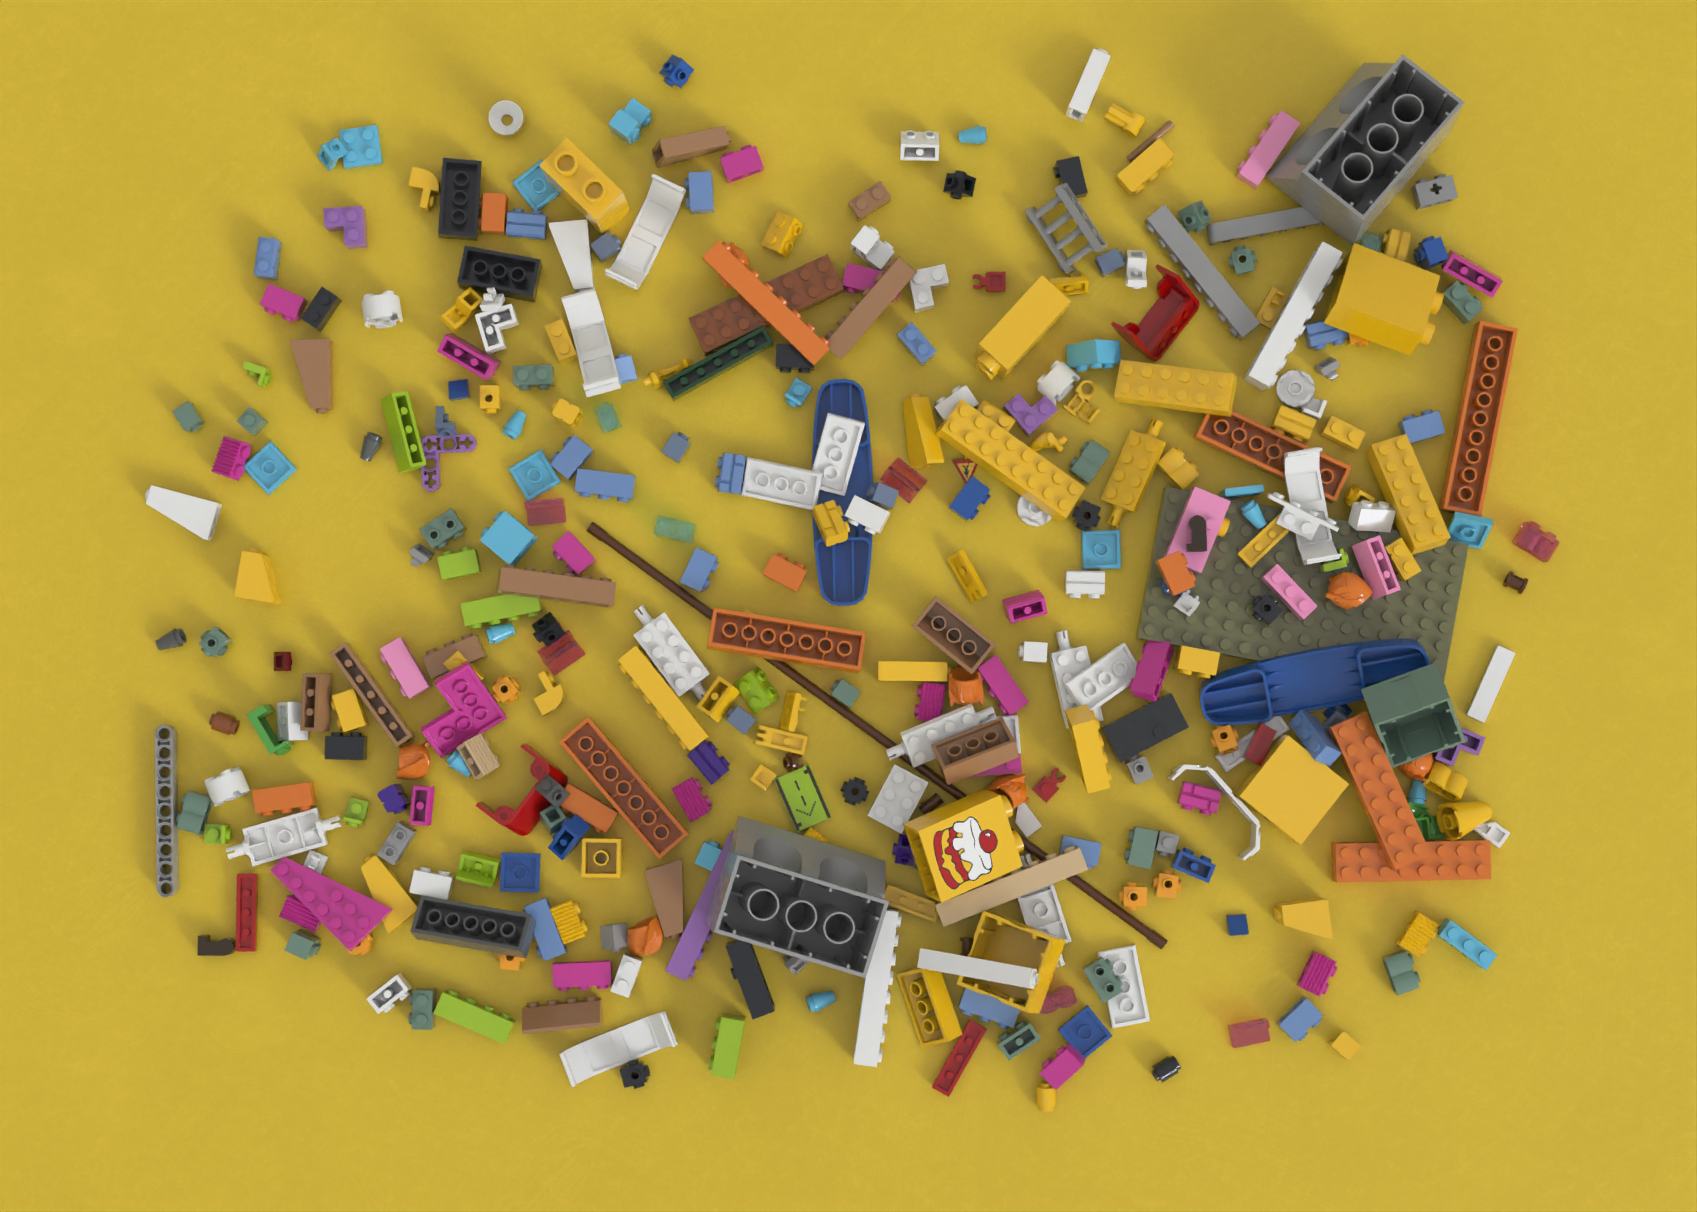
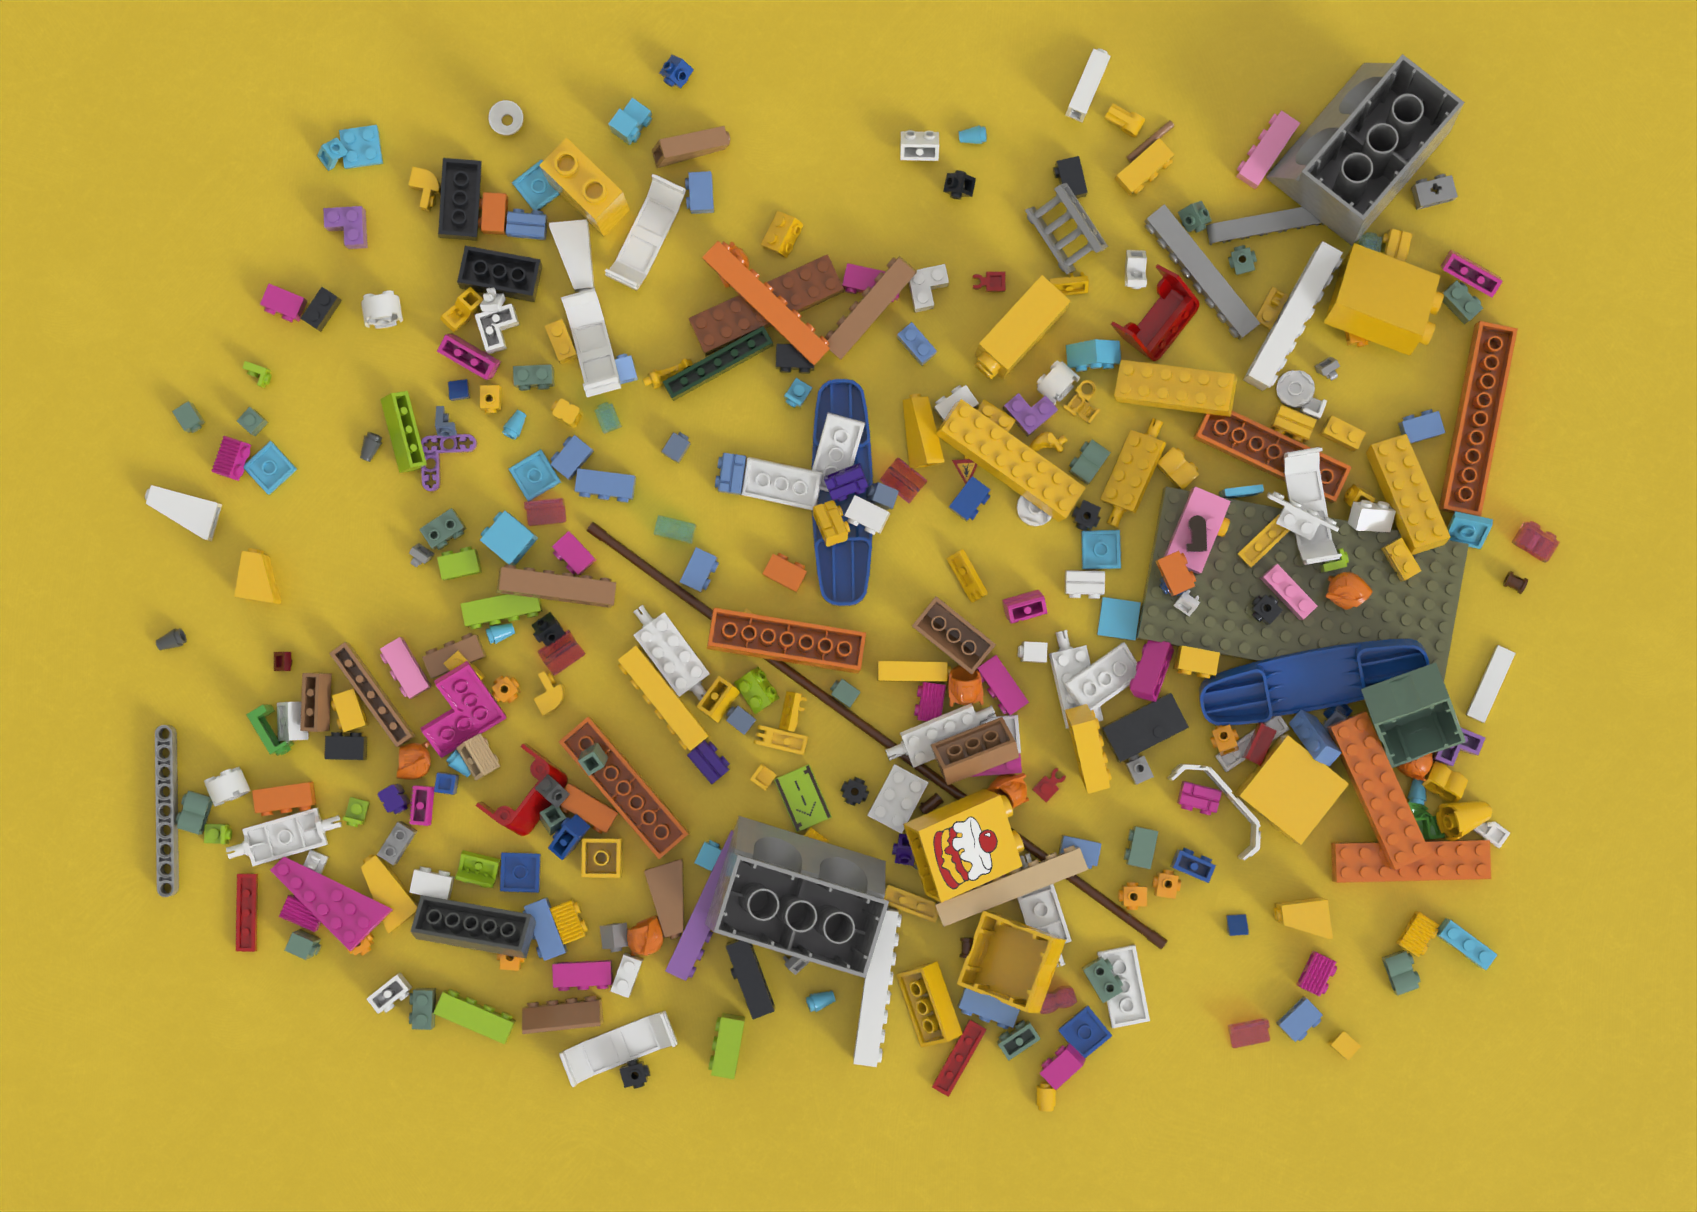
(215, 947): dark brown leg -> none
(221, 640): sand green brick -> none
(224, 723): dark orange brick -> none
(267, 258): medium blue brick -> none
(315, 367): medium nougat slope -> none
(446, 783): none -> blue panel
(593, 759): none -> sand green brick
(606, 246): sand blue brick -> none
(691, 799): dark pink brick -> none
(742, 163): dark pink brick -> none
(789, 762): reddish brown plate -> none
(846, 482): none -> dark purple brick
(869, 201): medium nougat brick -> none
(871, 249): white brick -> none
(978, 968): white brick -> none
(1026, 820): white tile -> none
(1110, 262): sand blue brick -> none
(1118, 618): none -> medium azure tile
(1165, 1069): black brick -> none
(1166, 843): light grey brick -> none
(1253, 513): medium azure cone -> none
(1320, 334): medium blue brick -> none
(1376, 567): bright pink brick -> none
(1430, 252): blue brick -> none

